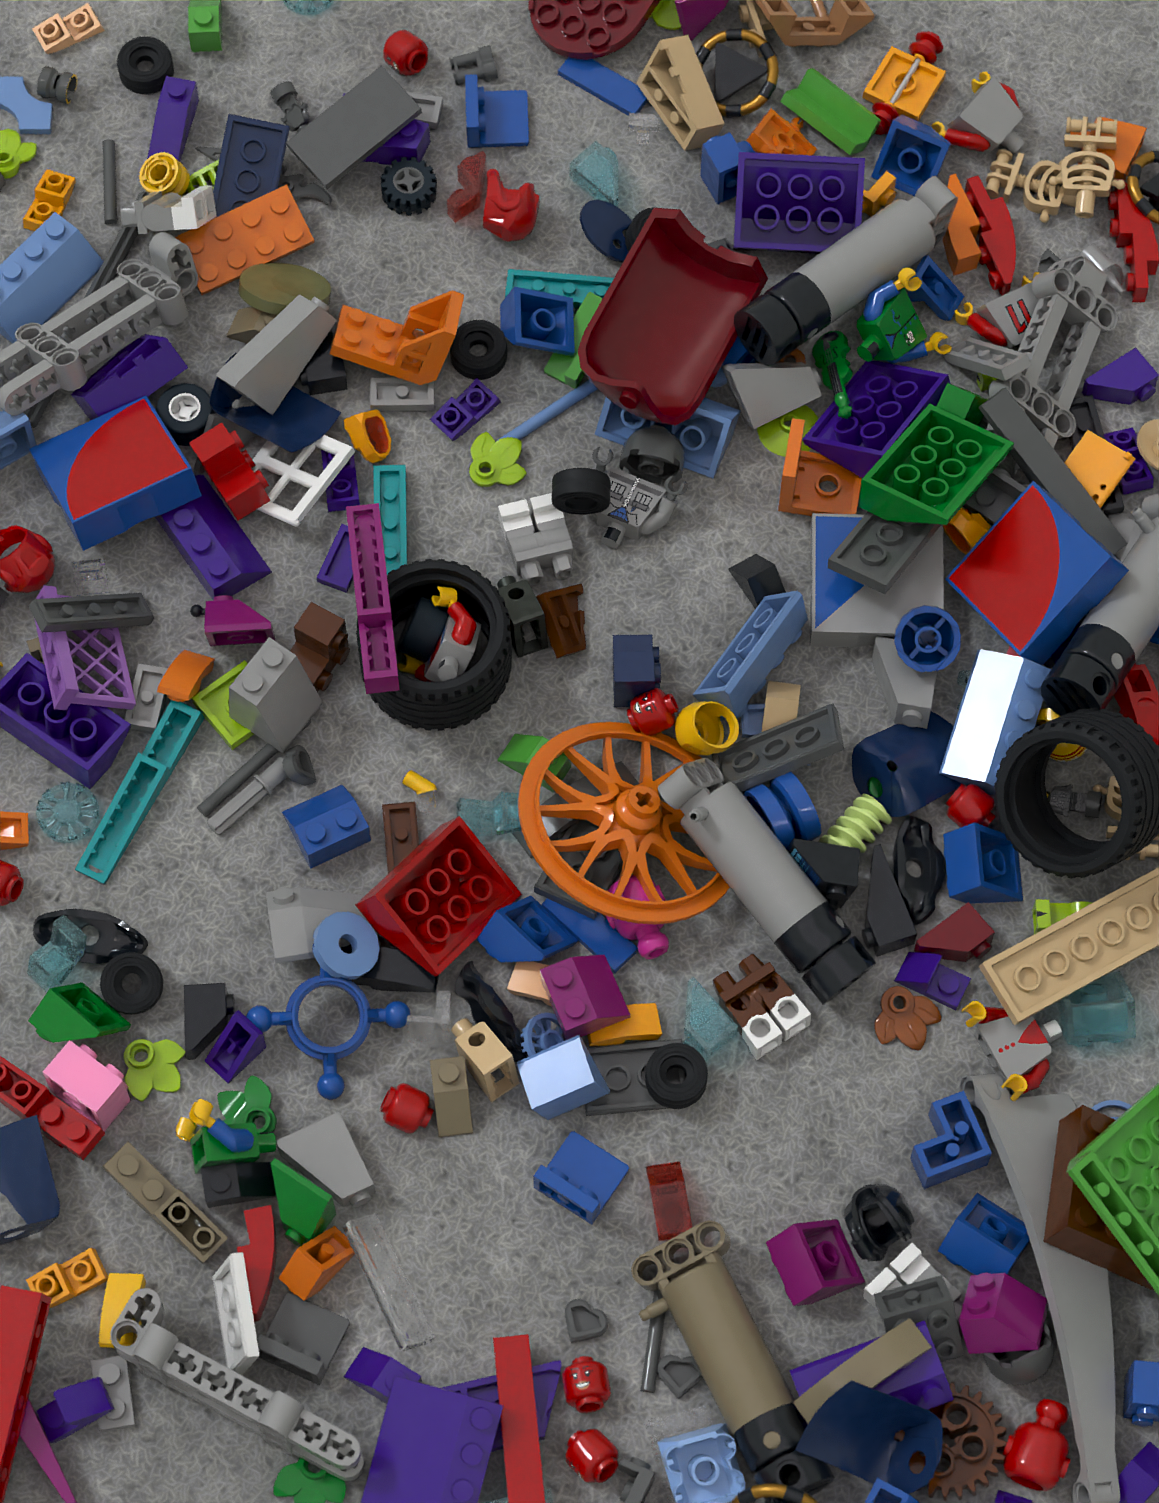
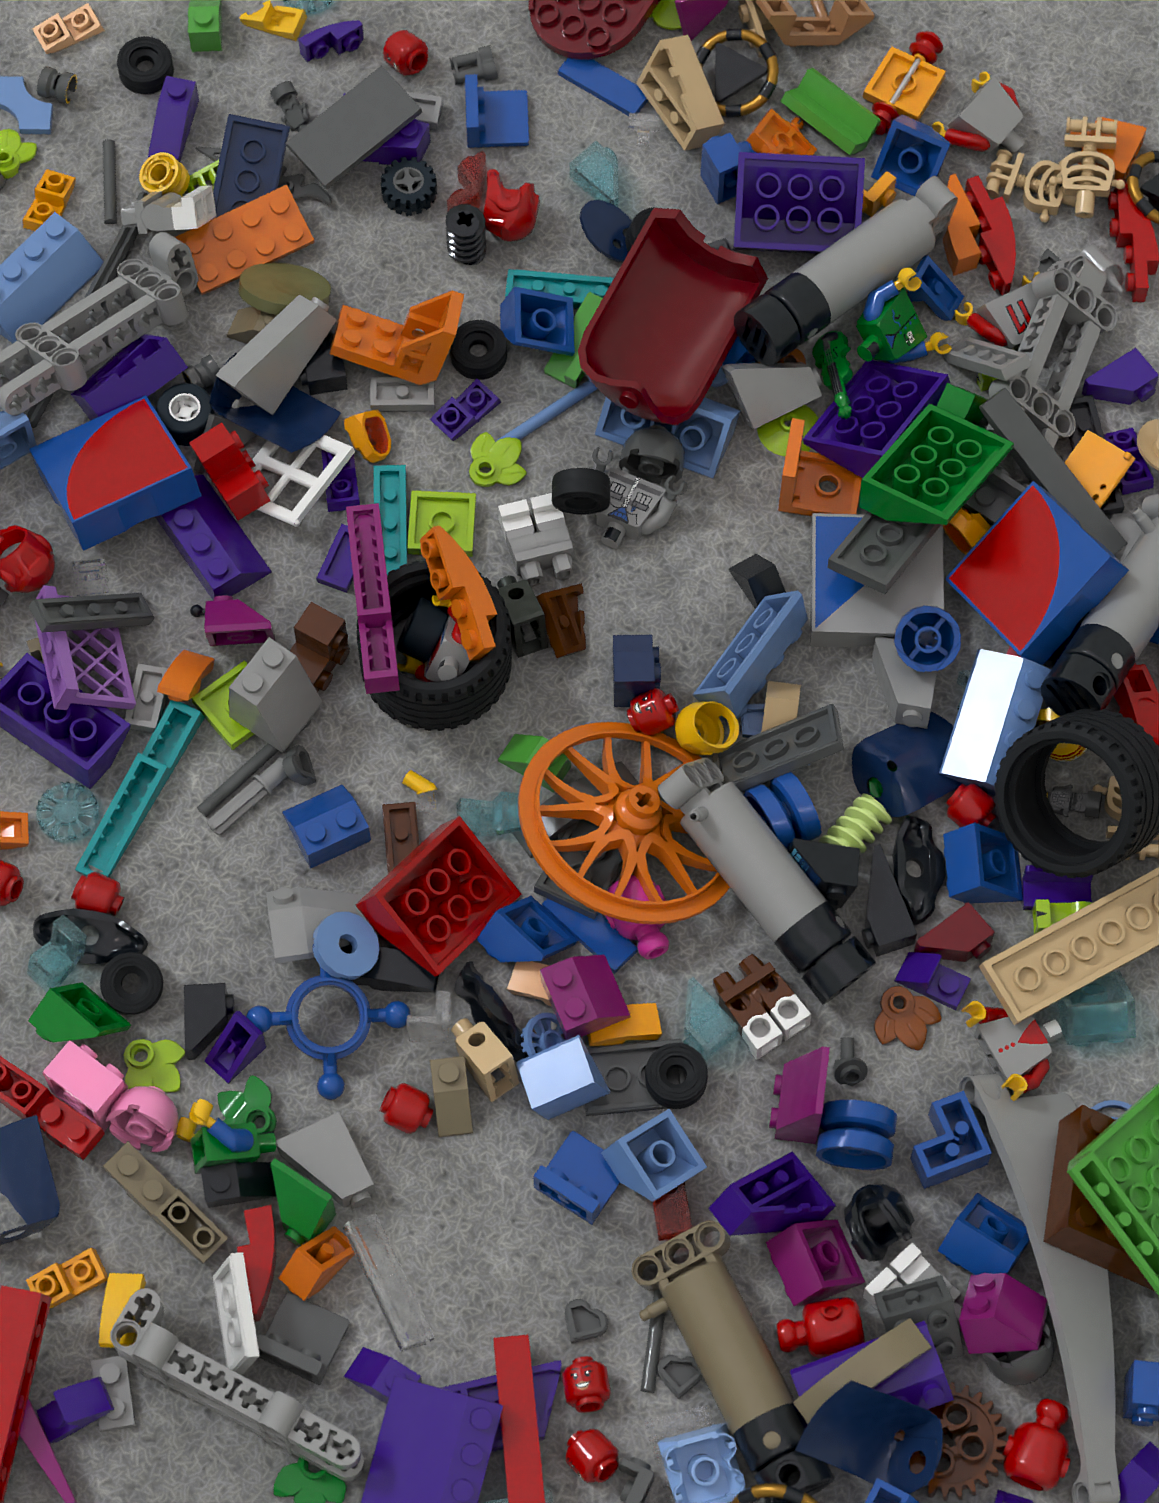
(98, 893): none -> red head
(144, 1117): none -> bright pink cylinder
(203, 373): none -> dark grey wheel
(276, 20): none -> yellow slope
(339, 36): none -> dark purple slope
(448, 509): none -> lime plate
(458, 580): none -> orange slope
(466, 234): none -> black piece
(654, 1157): none -> medium blue slope
(772, 1199): none -> dark purple wedge
(801, 1097): none -> magenta slope
(825, 1328): none -> red piece
(849, 1069): none -> dark grey plate
(856, 1135): none -> blue wheel
(1057, 889): none -> dark purple panel

